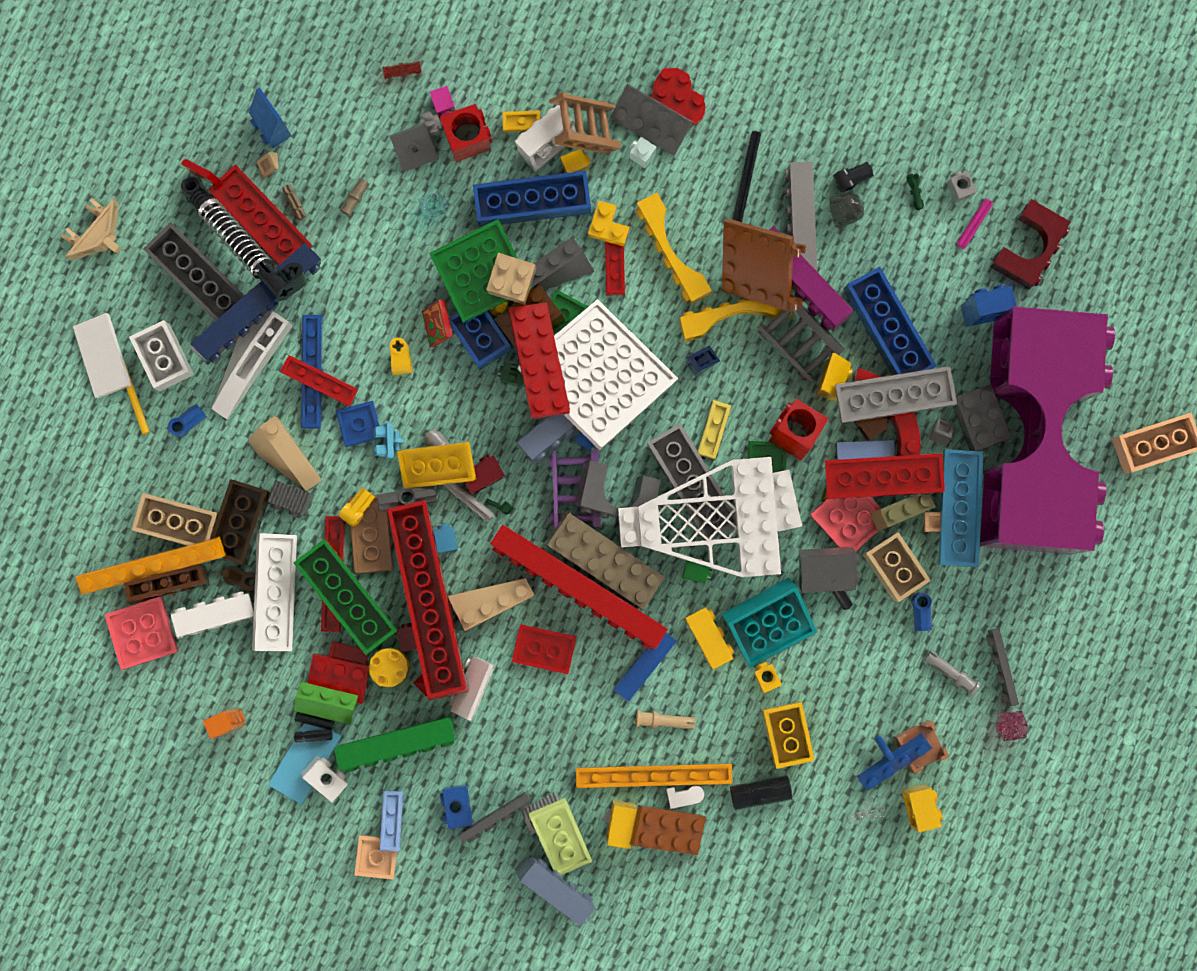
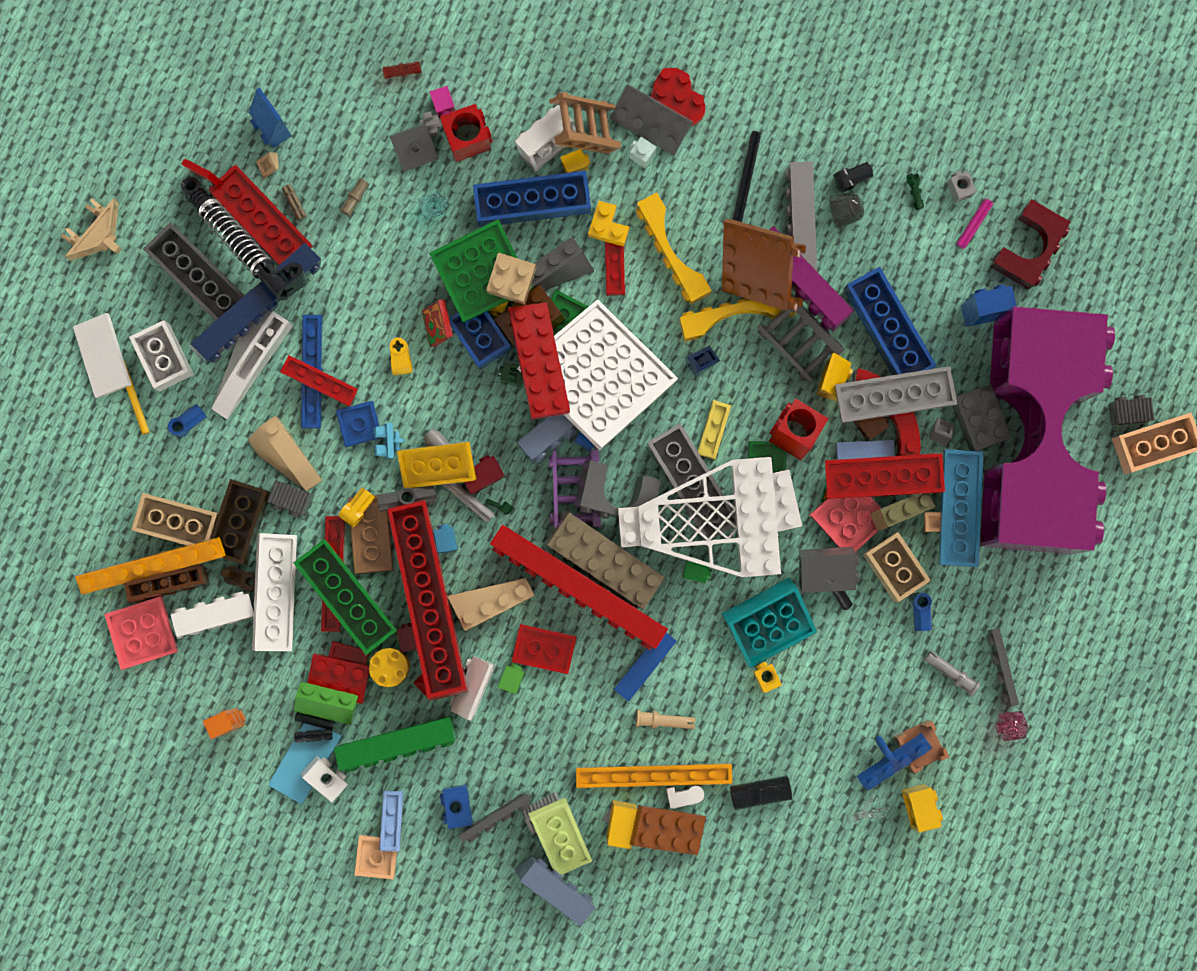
(511, 678): none -> bright green brick
(519, 120): yellow plate -> none
(710, 637): yellow brick -> none
(788, 735): yellow brick -> none
(1131, 411): none -> dark grey brick

